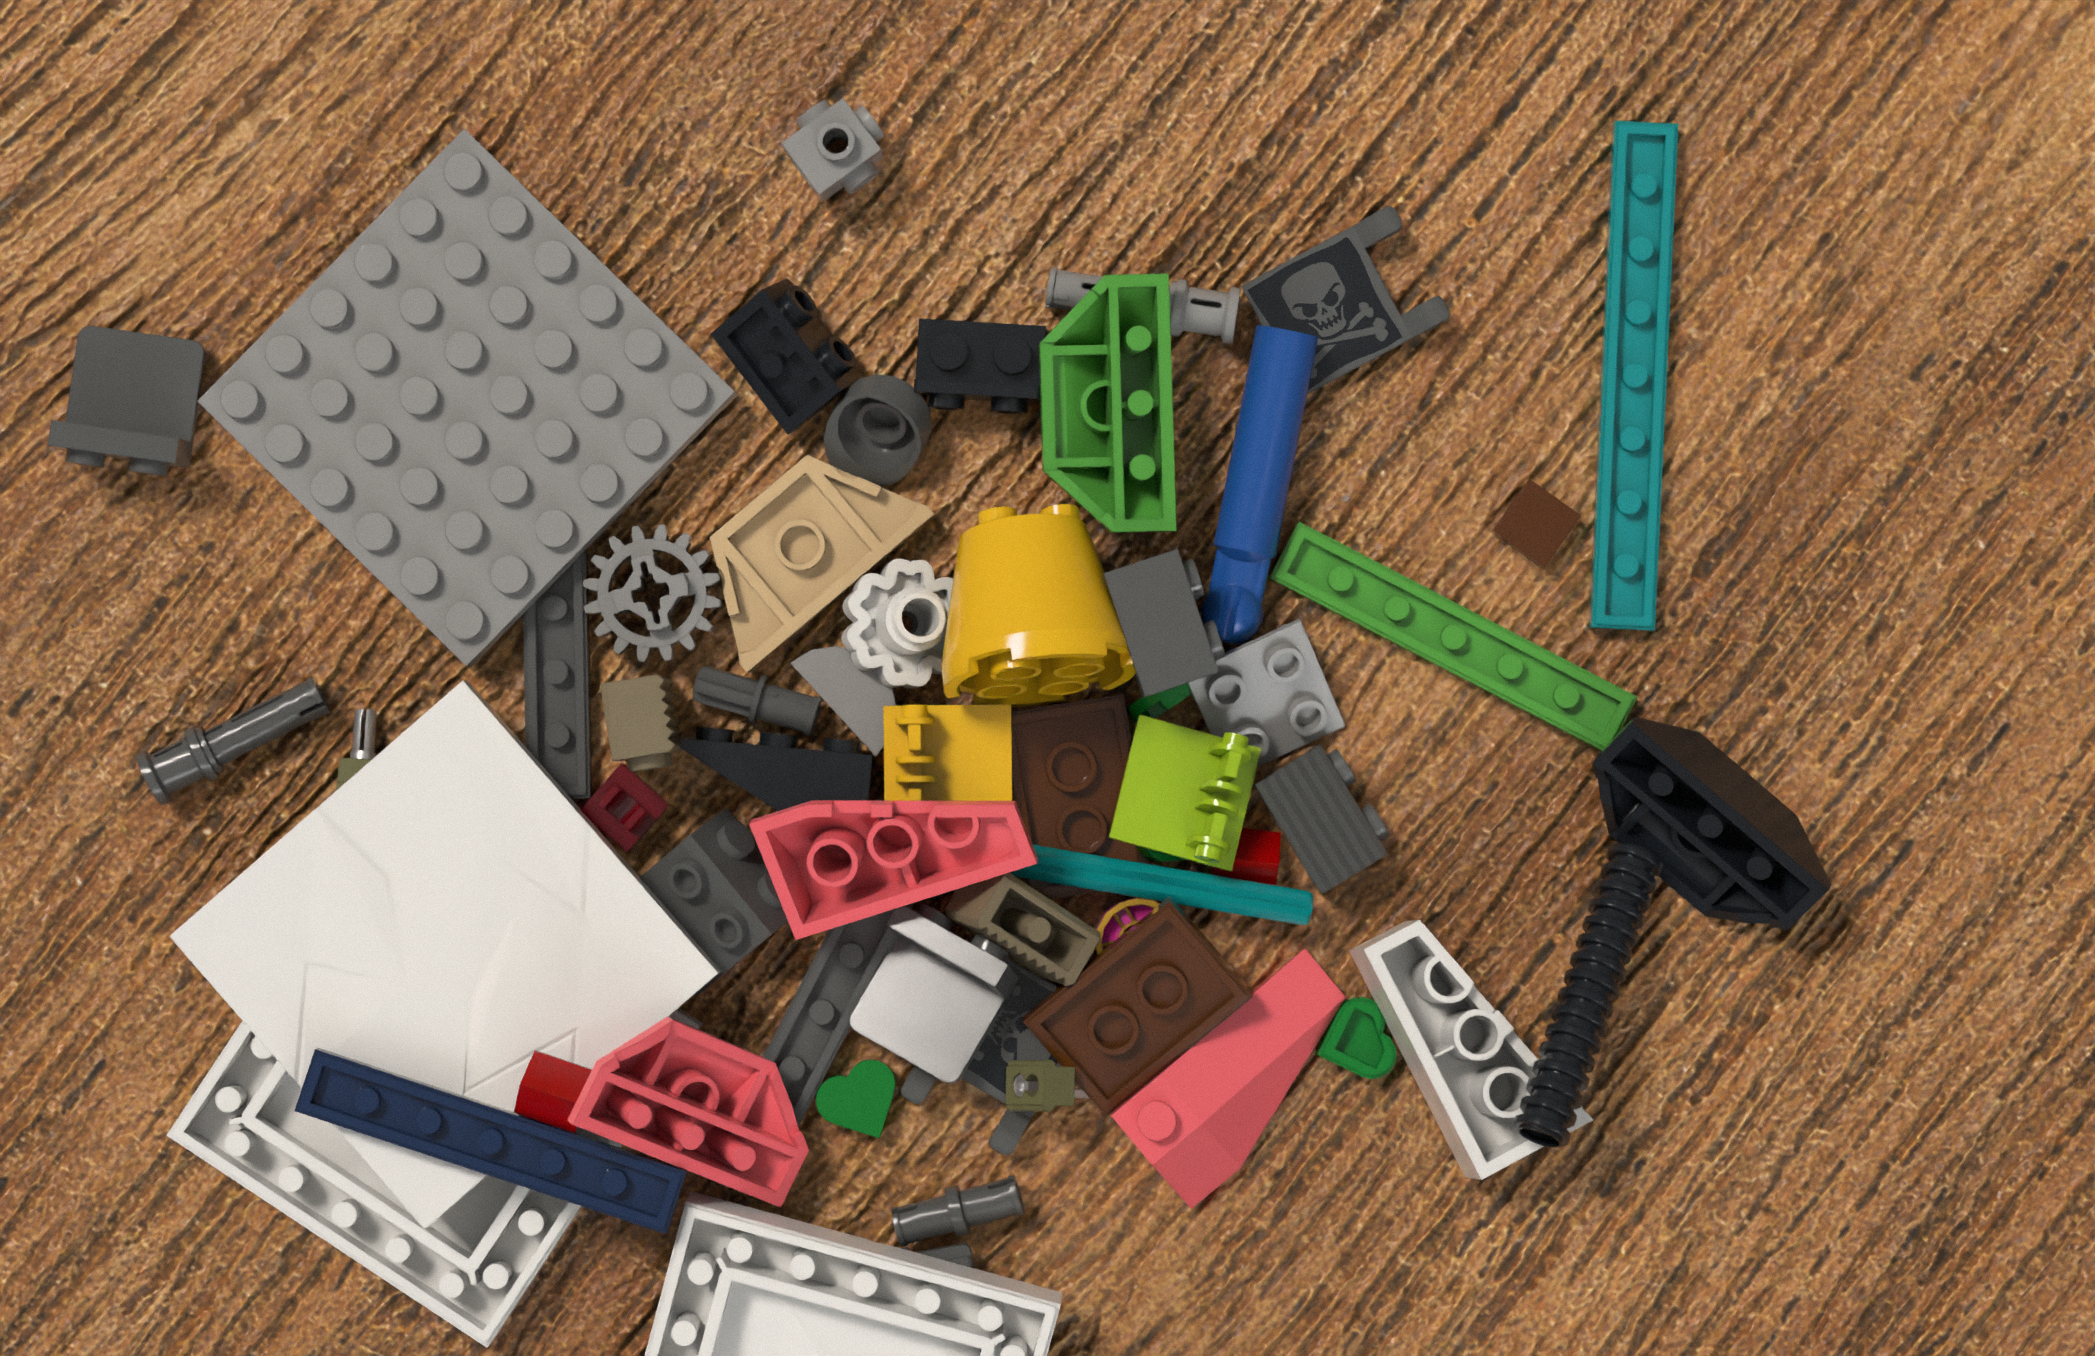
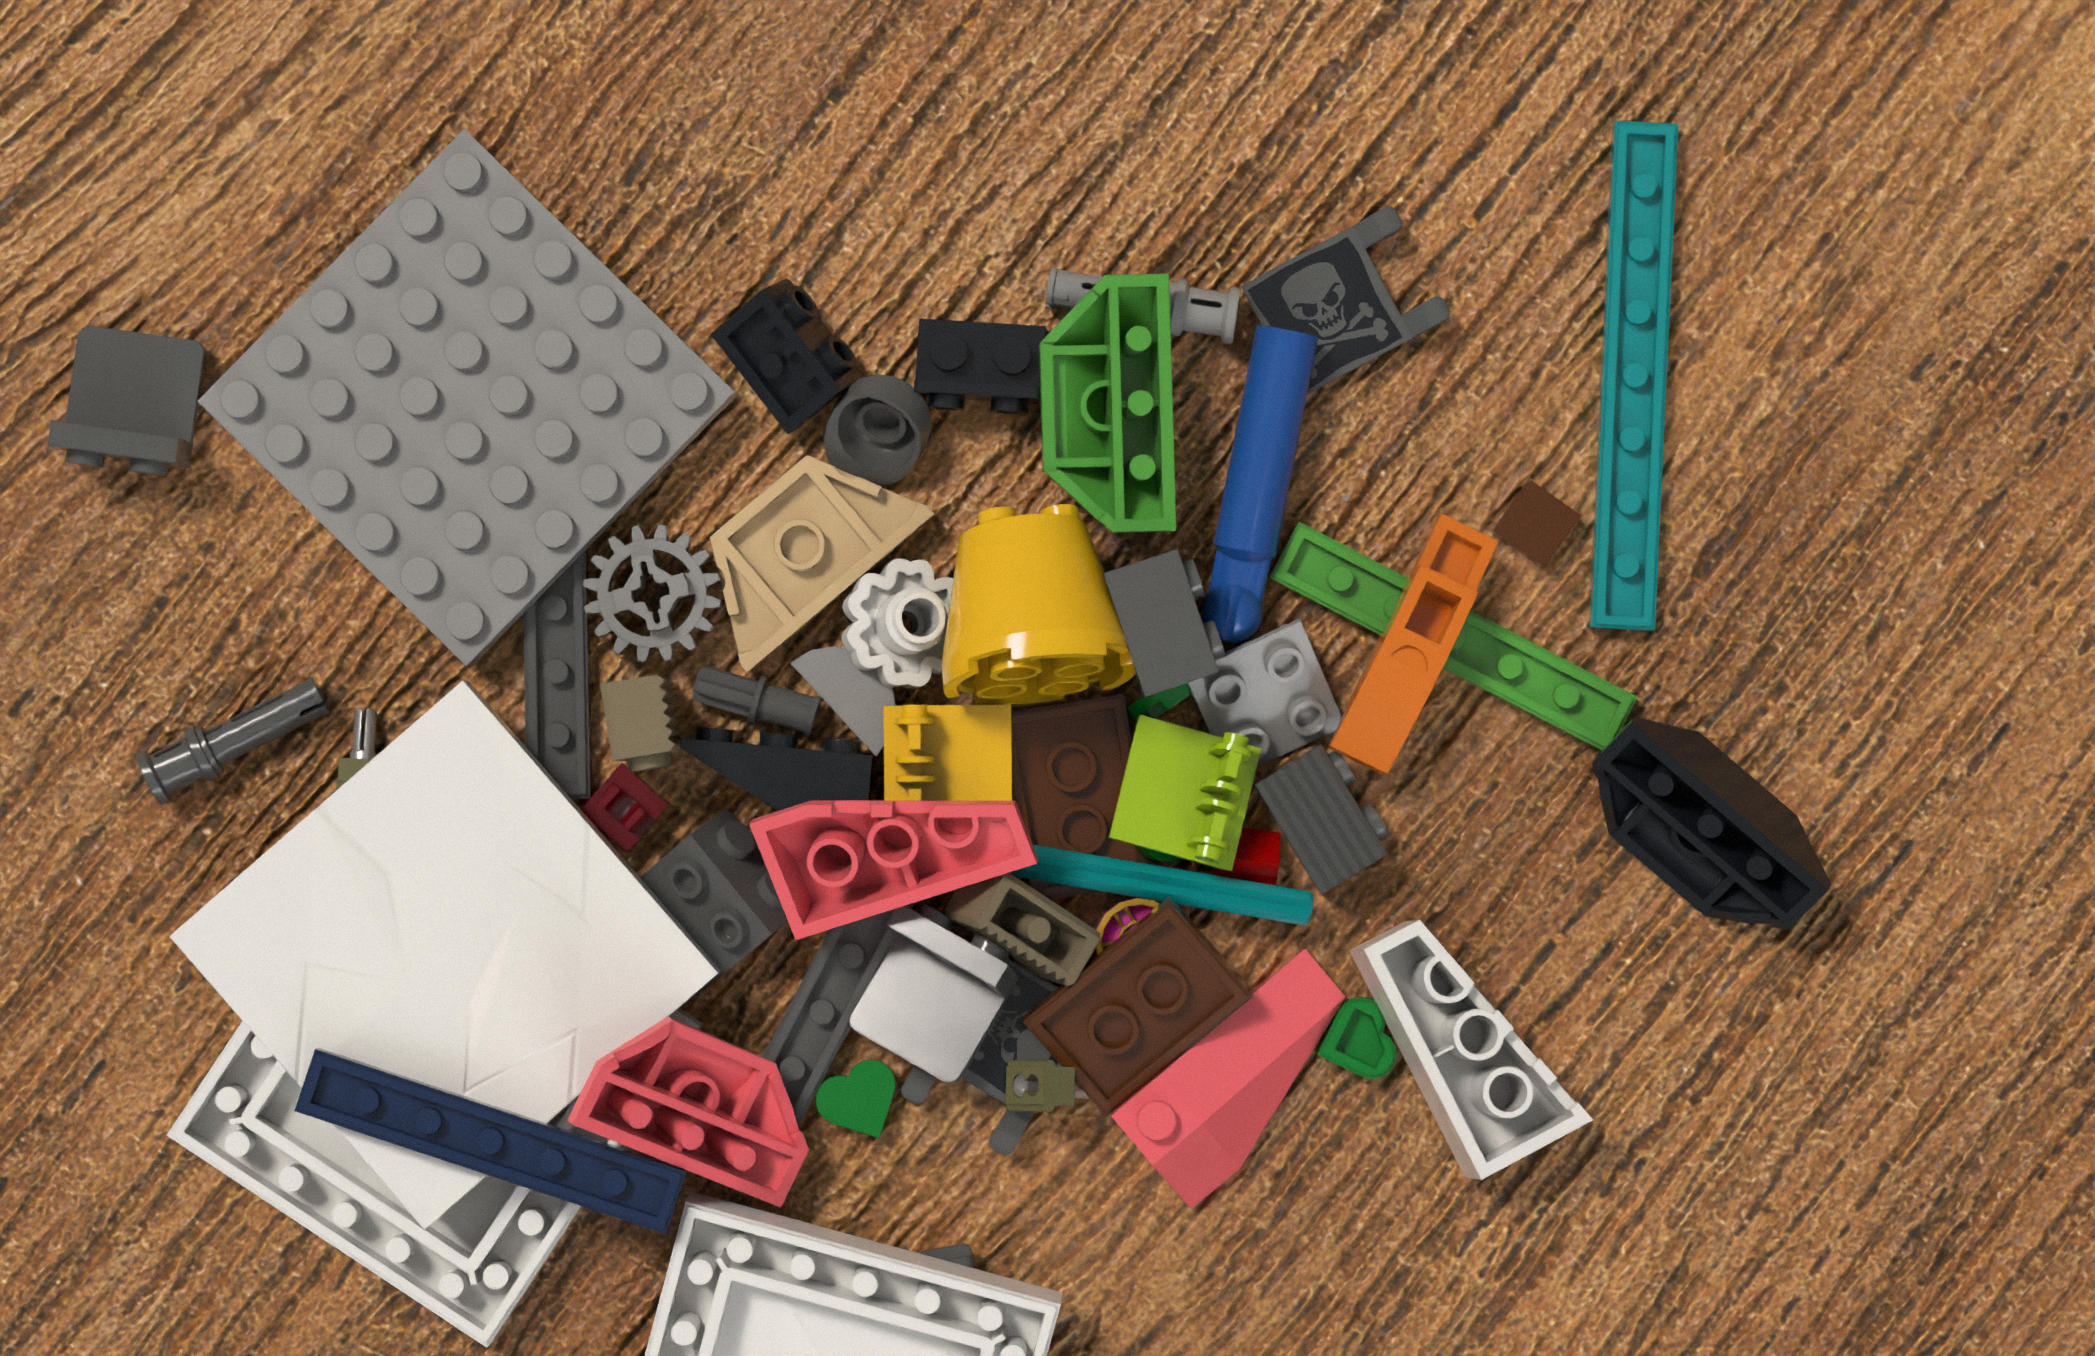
(550, 1090): red slope -> none
(830, 171): light grey brick -> none
(957, 1211): dark grey pin -> none
(1414, 645): none -> orange slope
(1588, 995): black piece -> none

